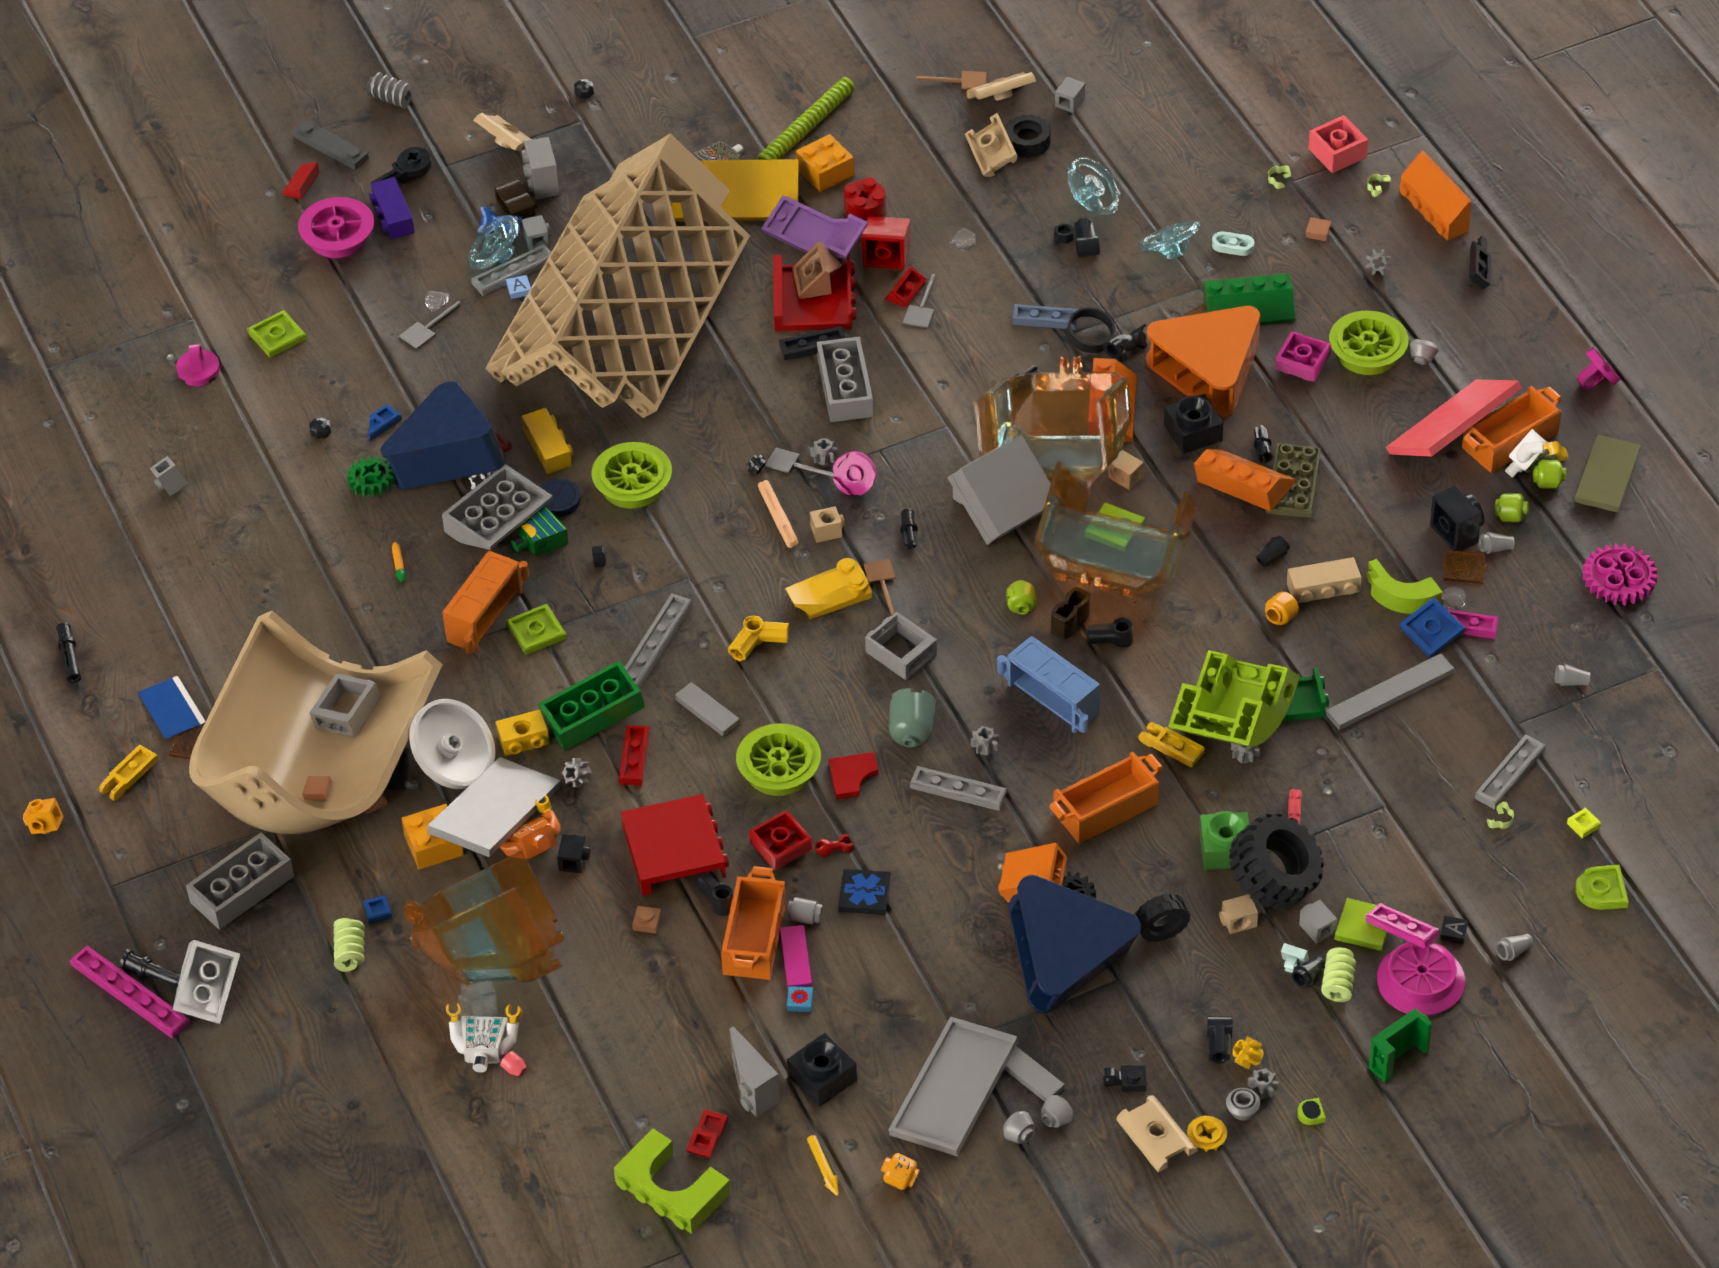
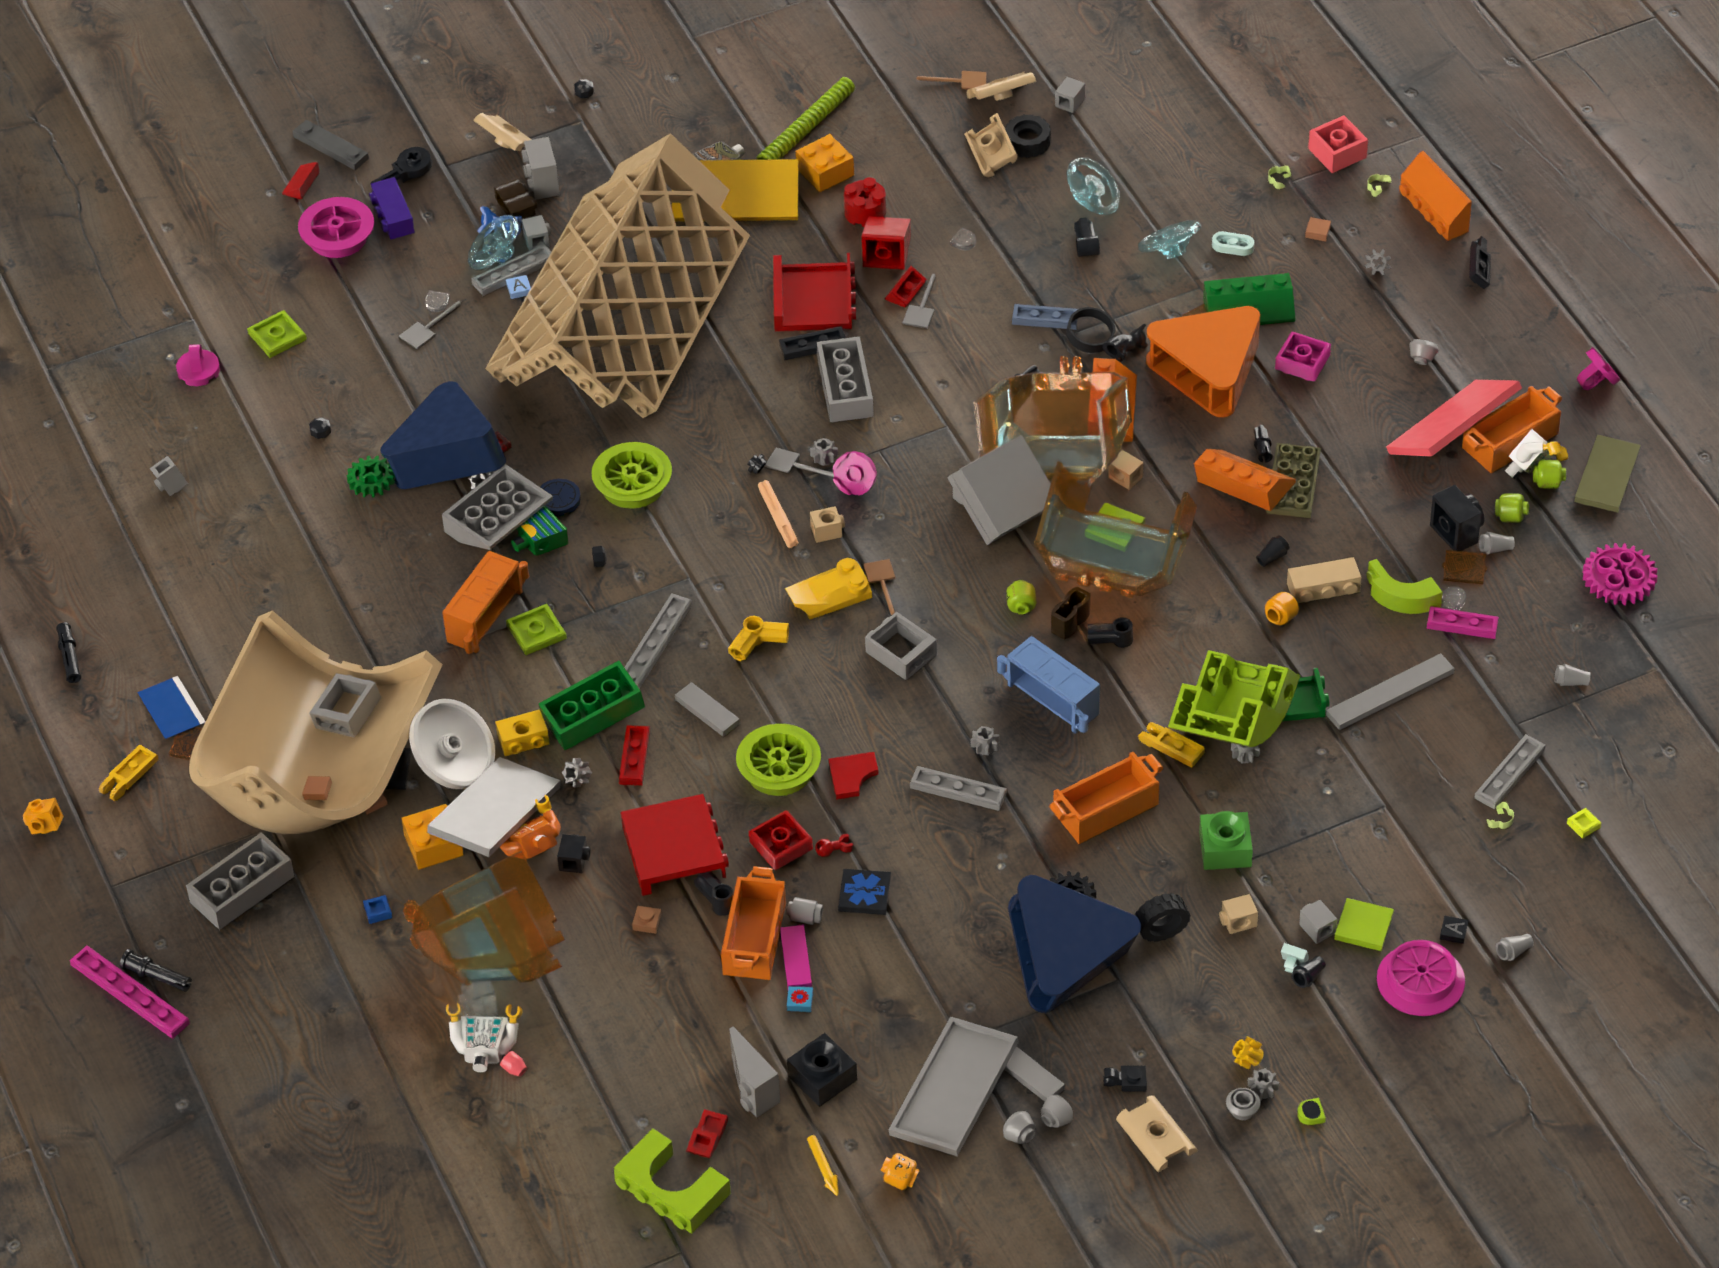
(205, 981): white slope -> none
(348, 944): yellowish green piece -> none
(382, 420): blue tile -> none
(389, 90): light grey piece -> none
(398, 561): light orange piece -> none
(547, 440): yellow brick -> none
(805, 227): medium lavender windscreen -> none
(814, 272): medium nougat slope -> none
(908, 528): black axle -> none
(911, 717): sand green cylinder -> none
(1044, 861): orange brick -> none
(1063, 233): black tile -> none
(1193, 423): black piece -> none
(1210, 1125): yellow gear -> none
(1219, 1034): black piece -> none
(1258, 873): black tyre -> none
(1294, 804): coral axle -> none
(1338, 975): yellowish green piece -> none
(1369, 351): lime piece -> none
(1402, 925): dark pink tile -> none
(1407, 1032): green panel -> none
(1432, 627): blue tile -> none
(1602, 888): lime tile -> none

